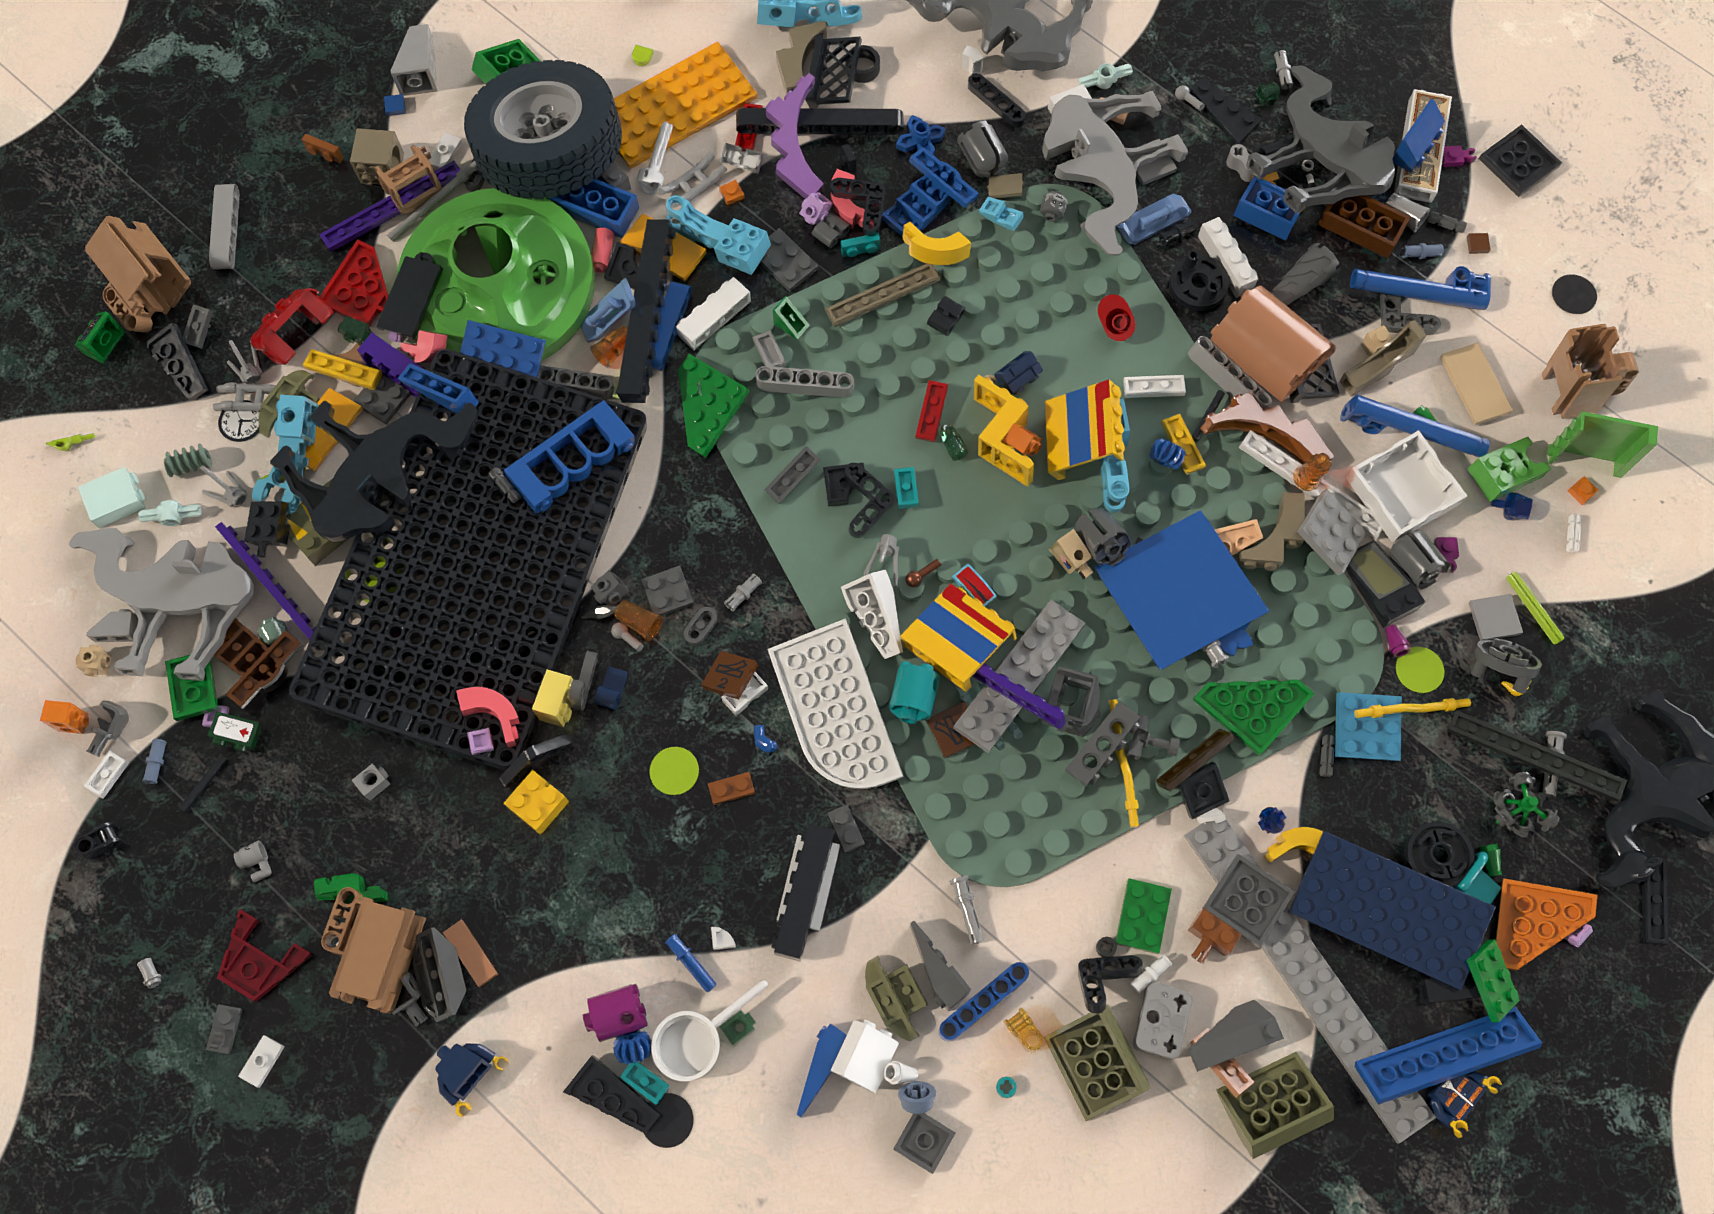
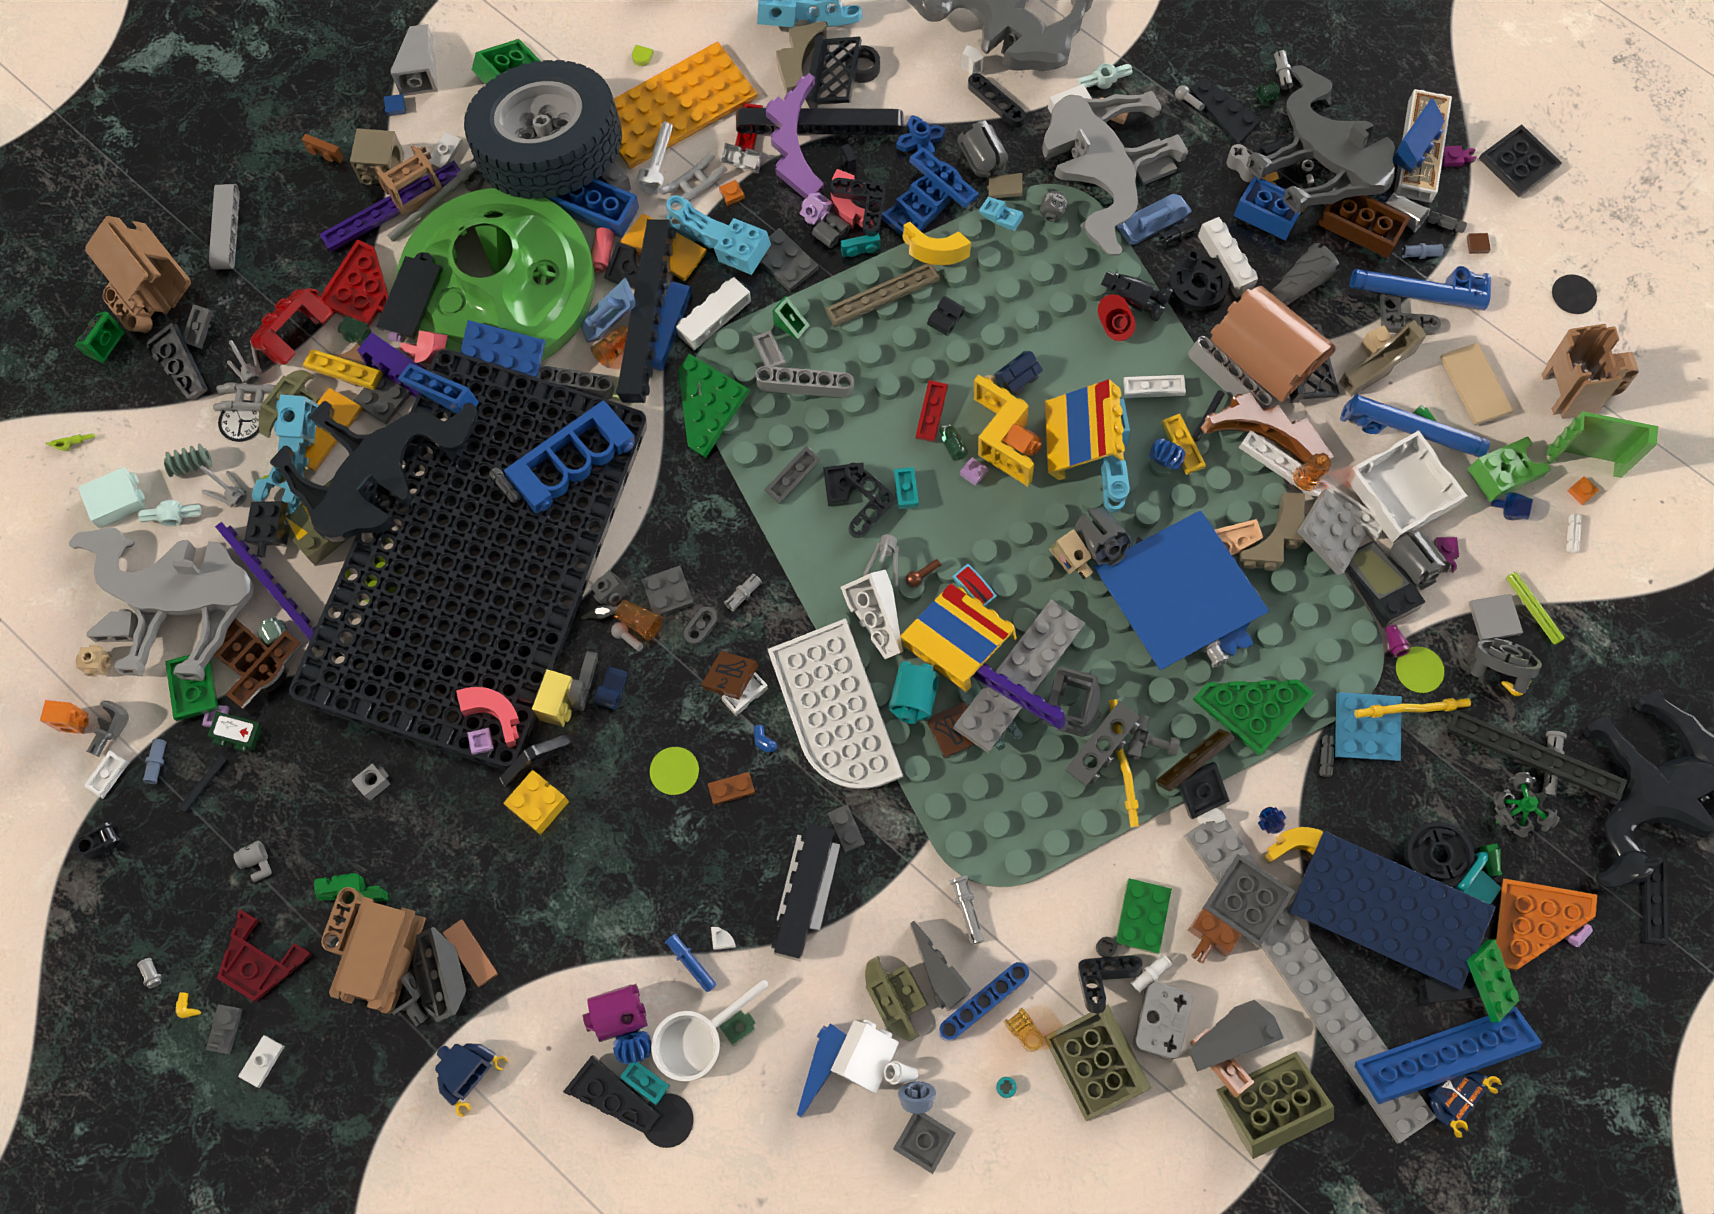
(181, 1007): none -> yellow animal
(973, 471): none -> lavender tile
(1137, 293): none -> black piece

